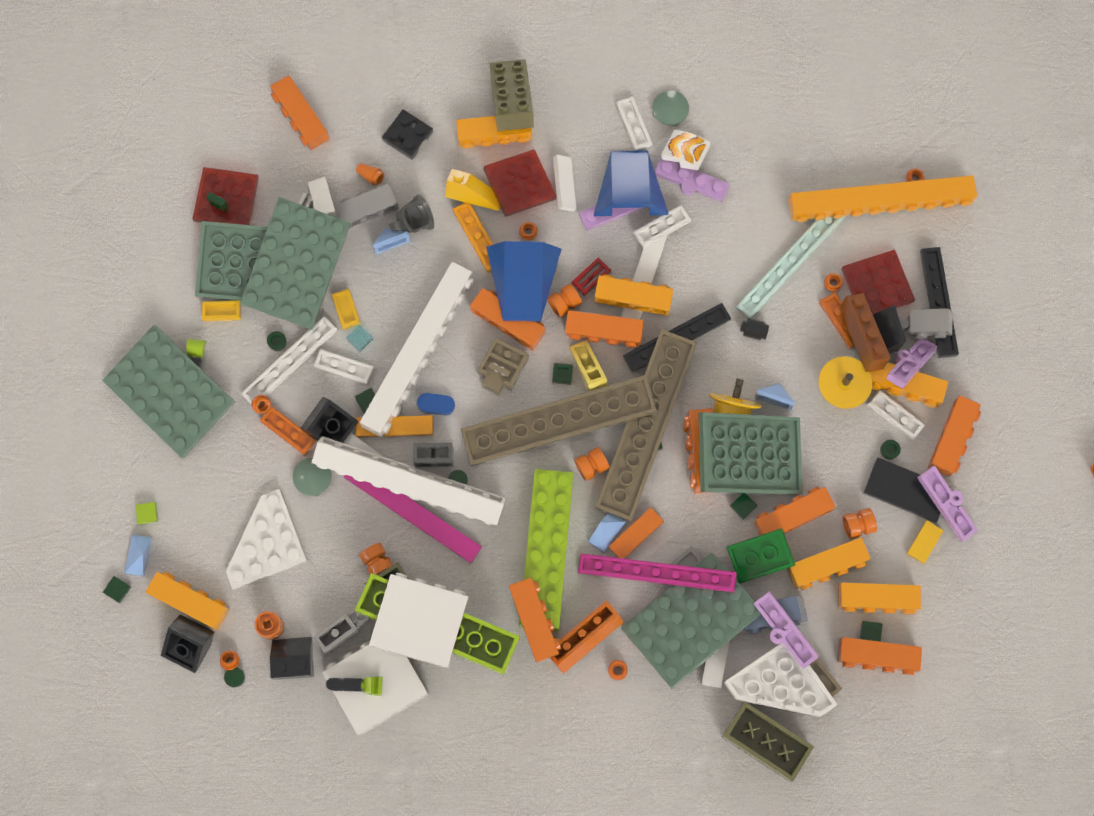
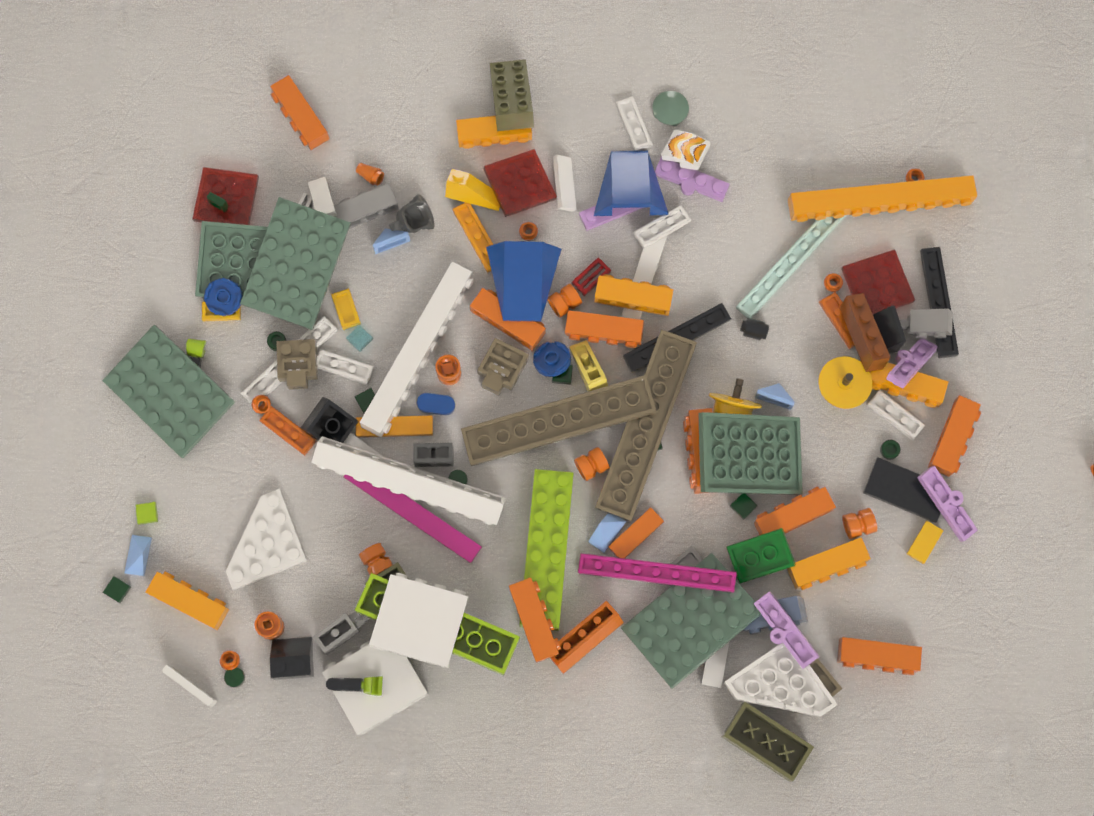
(187, 643): black slope -> none
(189, 686): none -> white tile
(223, 297): none -> blue tile
(297, 362): none -> dark tan piece
(311, 479): sand green dish -> none
(409, 136): black brick -> none
(448, 369): none -> orange wheel
(551, 359): none -> blue tile
(617, 663): orange plate -> none
(871, 631): dark green tile -> none
(879, 597): light orange brick -> none

